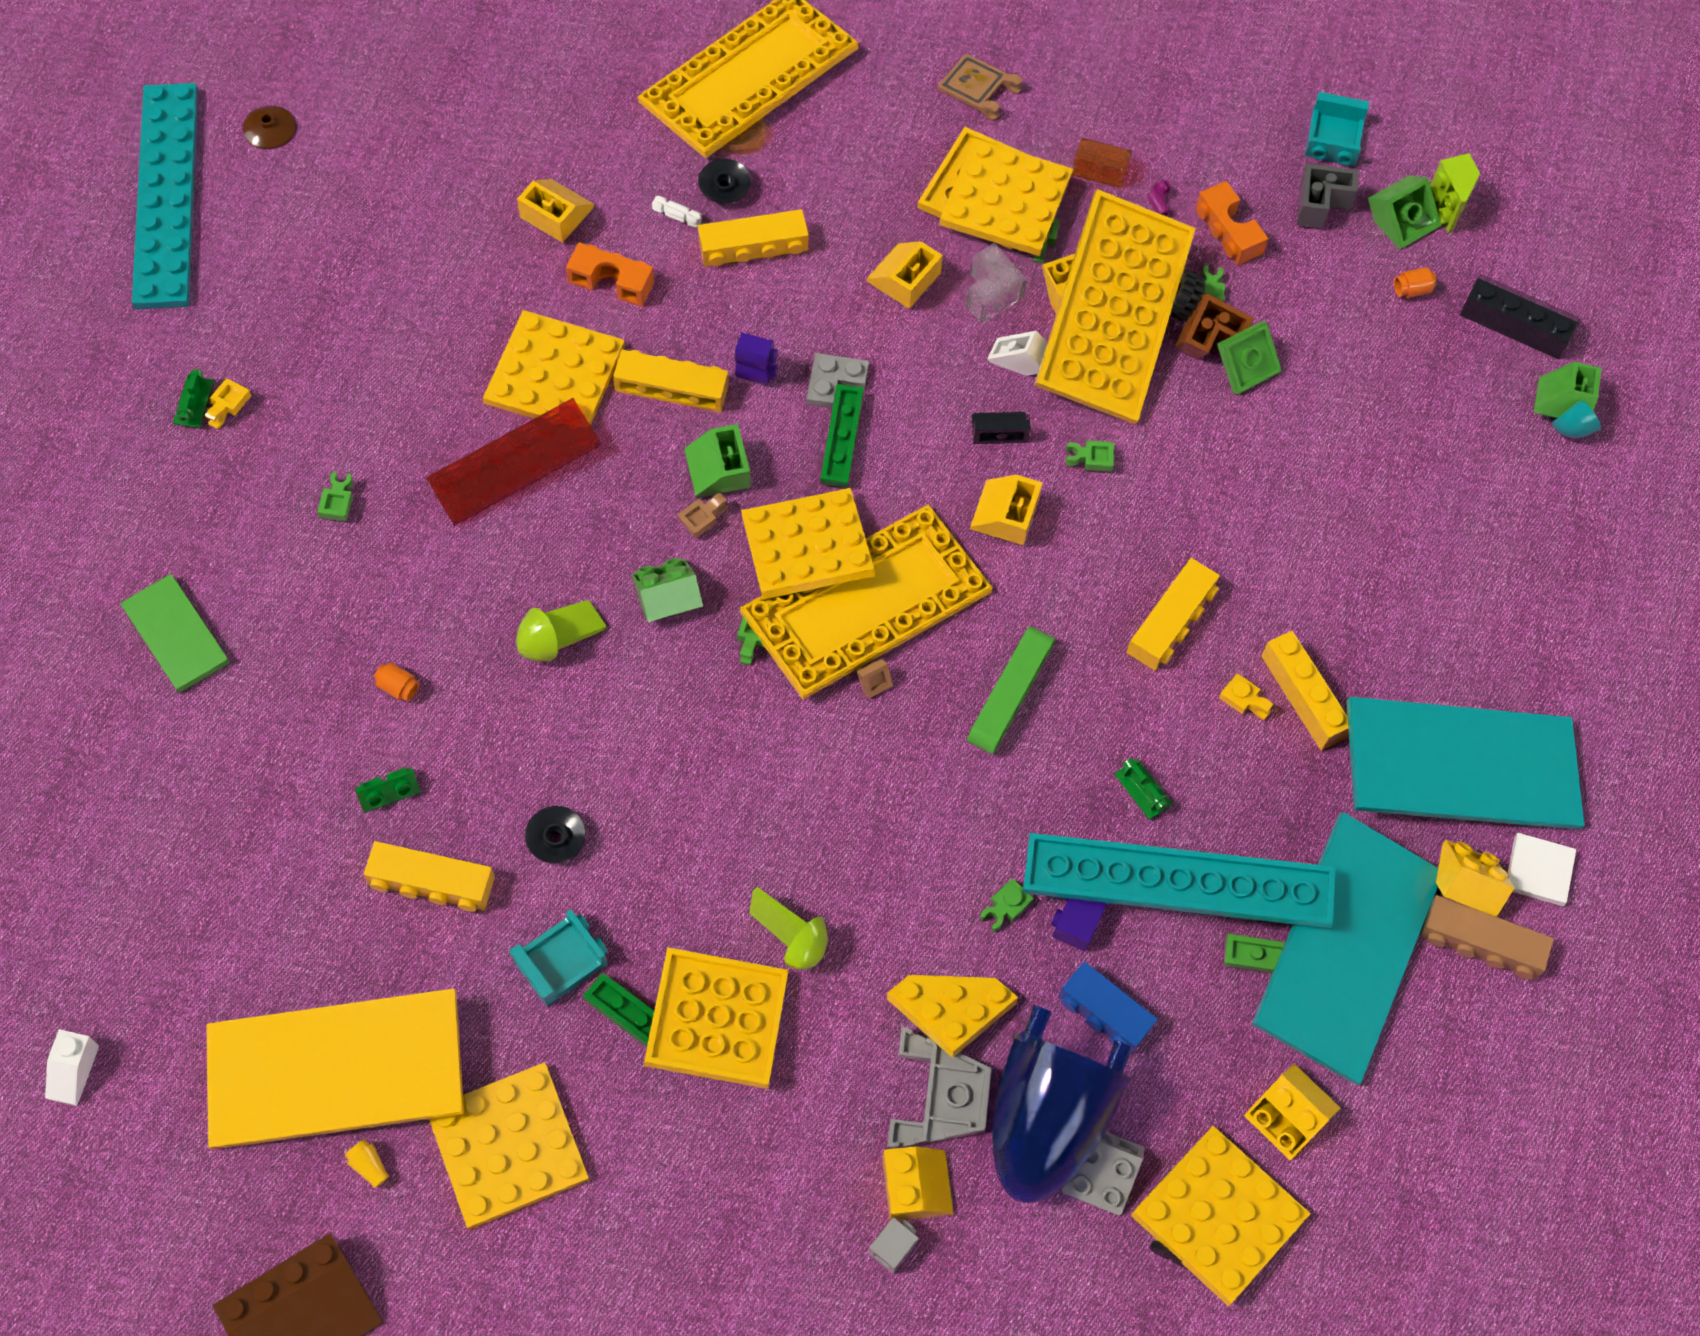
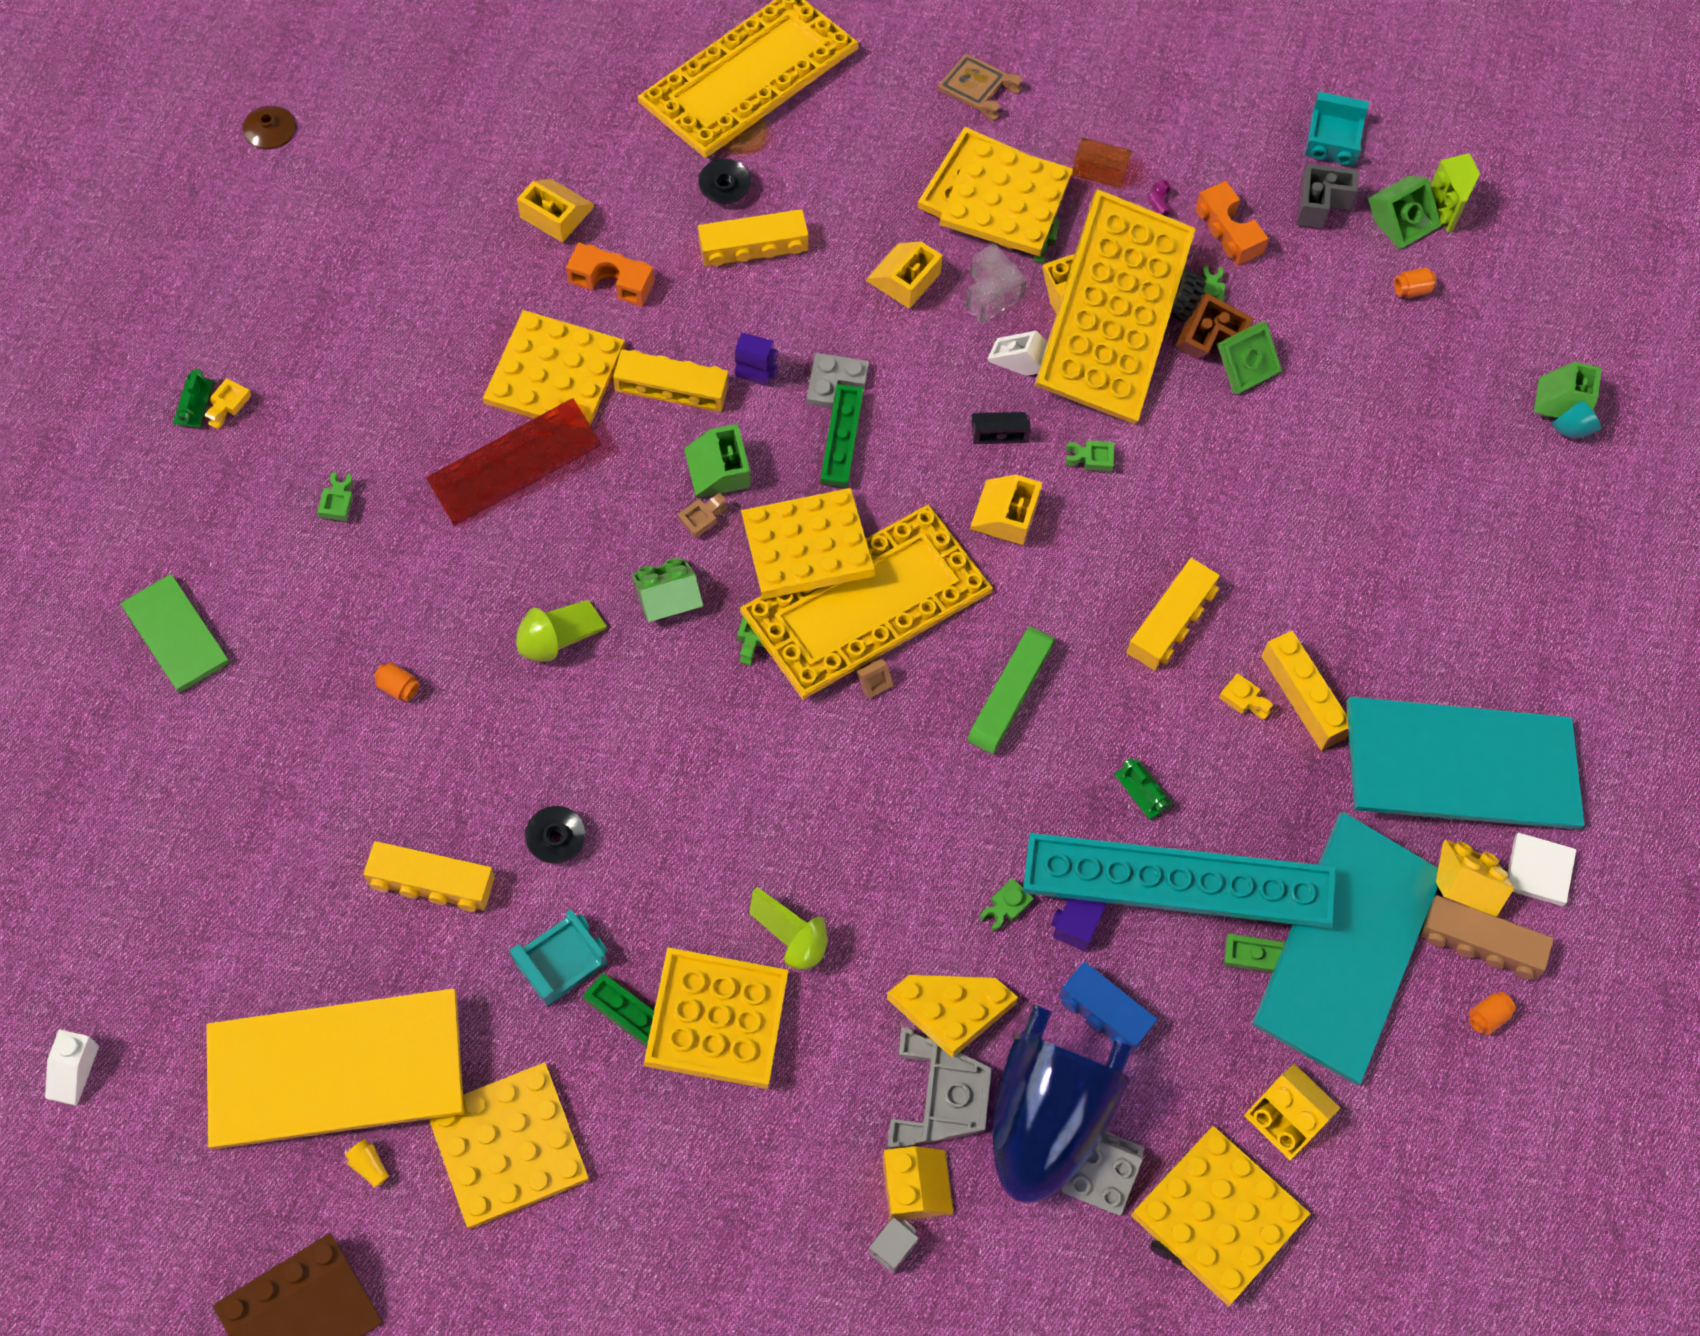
(165, 196): teal plate -> none
(379, 793): green hinge -> none
(677, 211): white axle -> none
(1491, 1013): none -> orange brick
(1519, 316): black slope -> none

